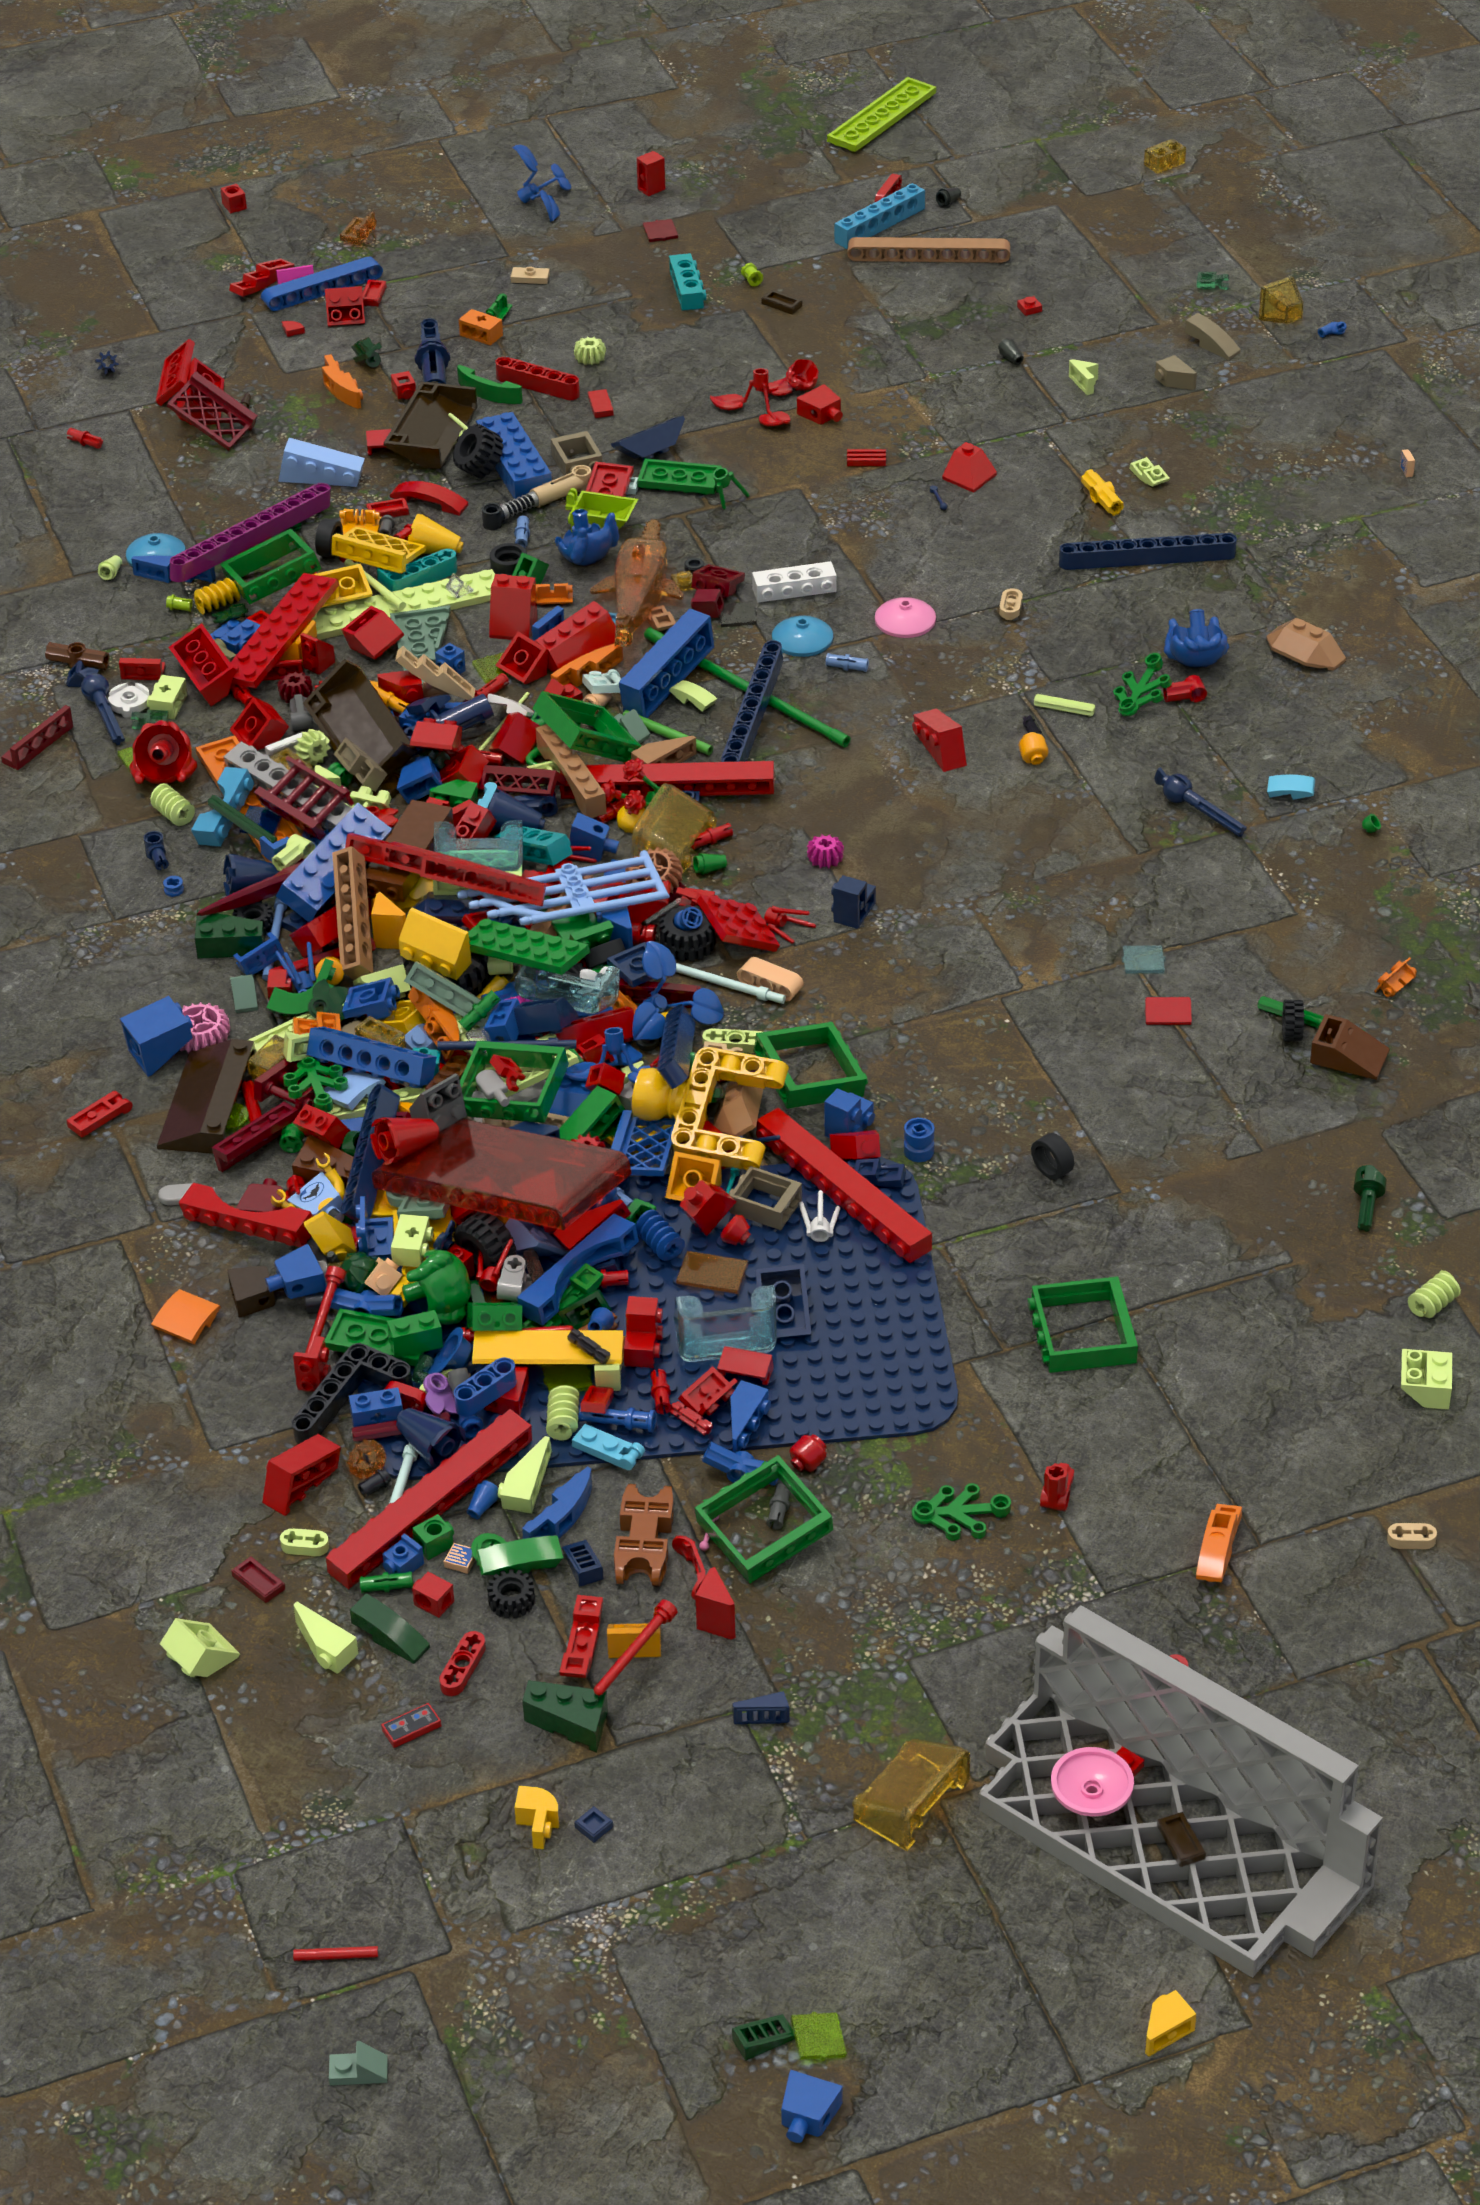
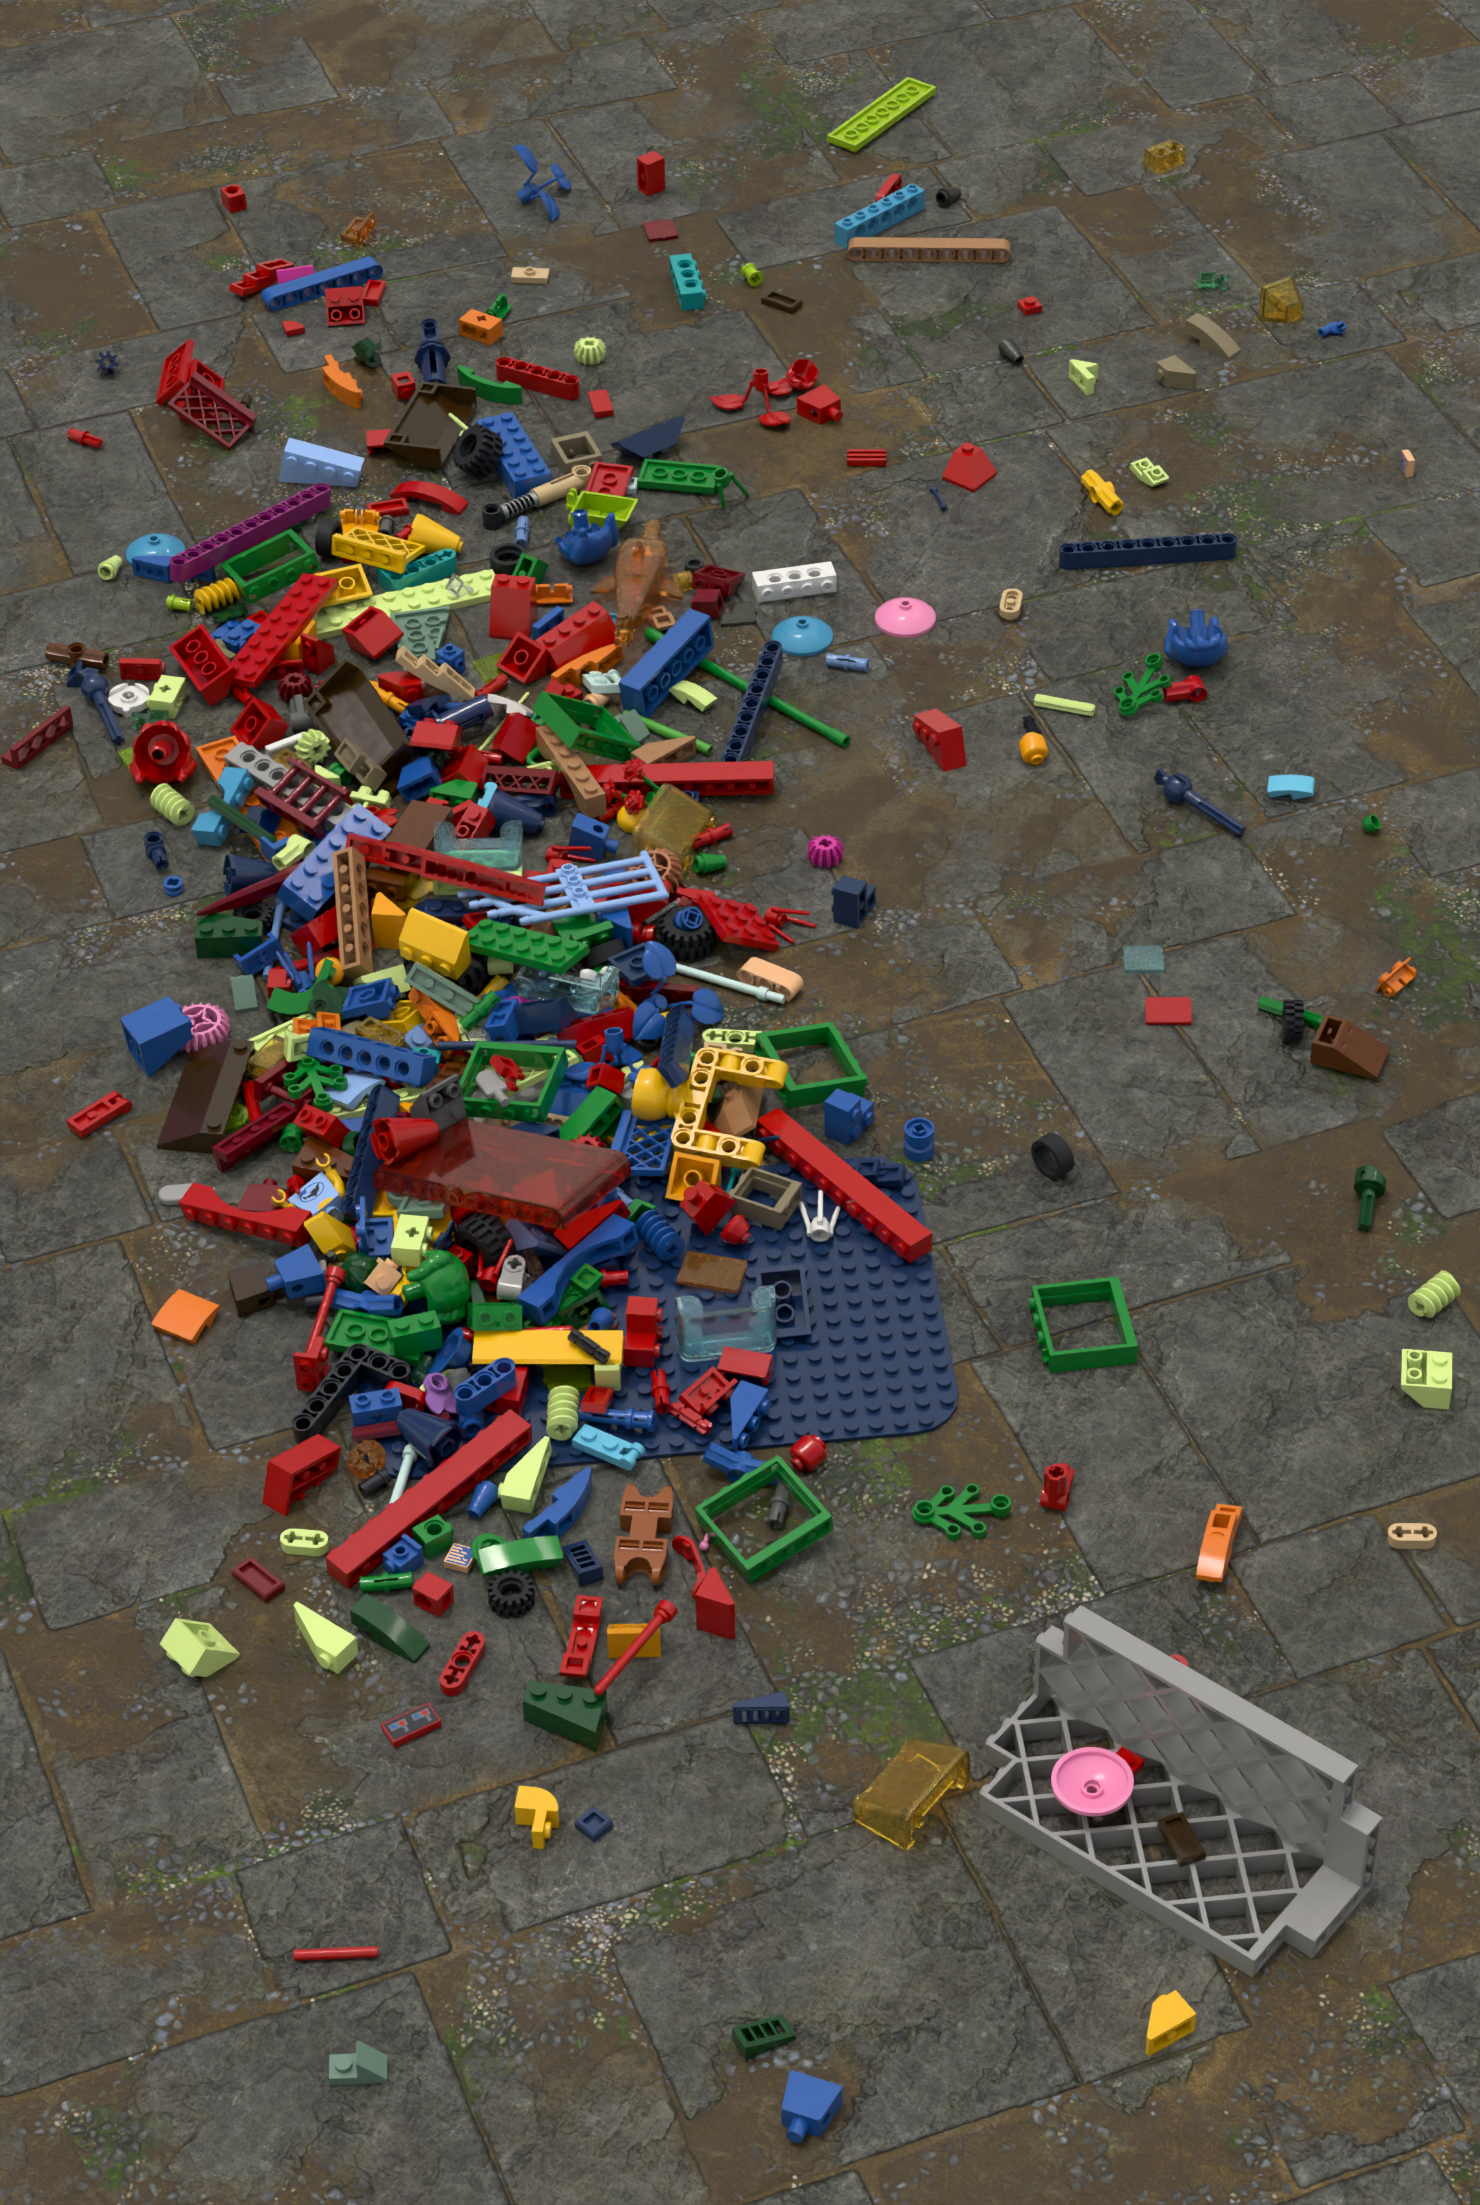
(380, 588): yellowish green bar -> none
(544, 846): teal brick -> none
(818, 2036): clear neon green piece -> none
(856, 1144): red slope -> none
(1306, 645): medium nougat wedge -> none

